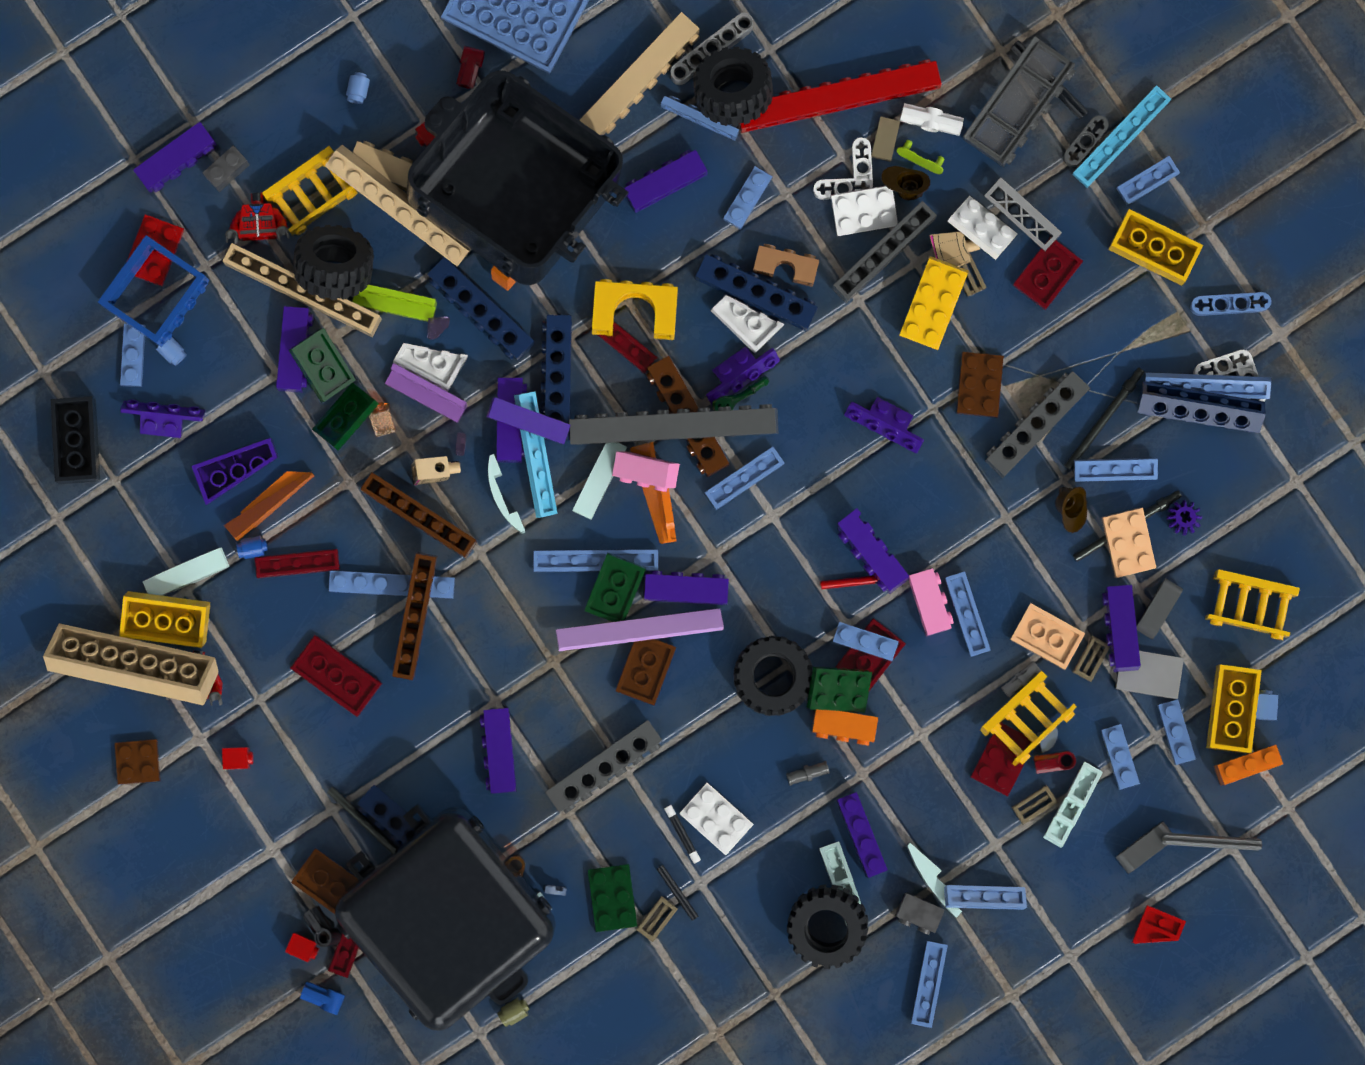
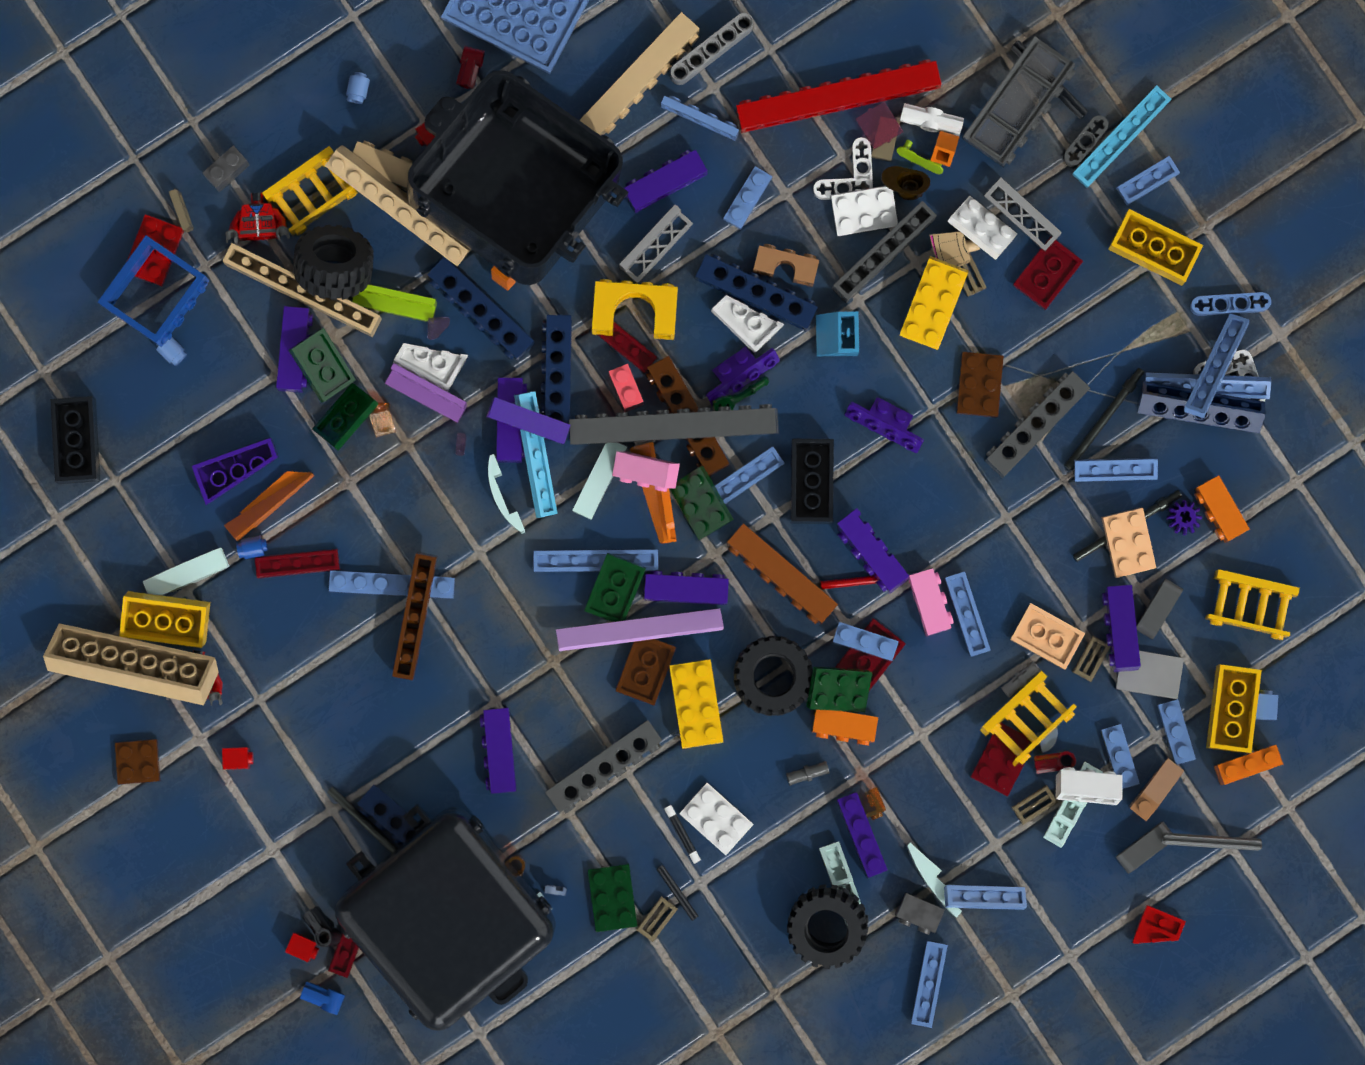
(132, 357): medium blue plate -> none
(162, 419): dark purple bracket -> none
(175, 157): dark purple brick -> none
(181, 210): none -> dark tan tile
(323, 879): reddish brown plate -> none
(336, 676): dark red tile -> none
(418, 515): reddish brown brick -> none
(424, 470): tan torso -> none
(513, 1012): olive brick -> none
(626, 388): none -> coral brick
(650, 238): none -> light grey fence
(696, 704): none -> yellow brick
(701, 503): none -> dark green plate
(729, 66): black tyre -> none
(782, 574): none -> dark orange brick
(812, 481): none -> black brick
(837, 334): none -> dark azure slope
(875, 800): none -> clear orange bracket
(879, 125): none -> clear pink piece
(945, 148): none -> orange brick
(1073, 507): dark brown piece -> none
(1089, 786): none -> white brick
(1156, 789): none -> medium nougat slope
(1216, 365): none -> medium blue plate
(1221, 509): none -> orange brick

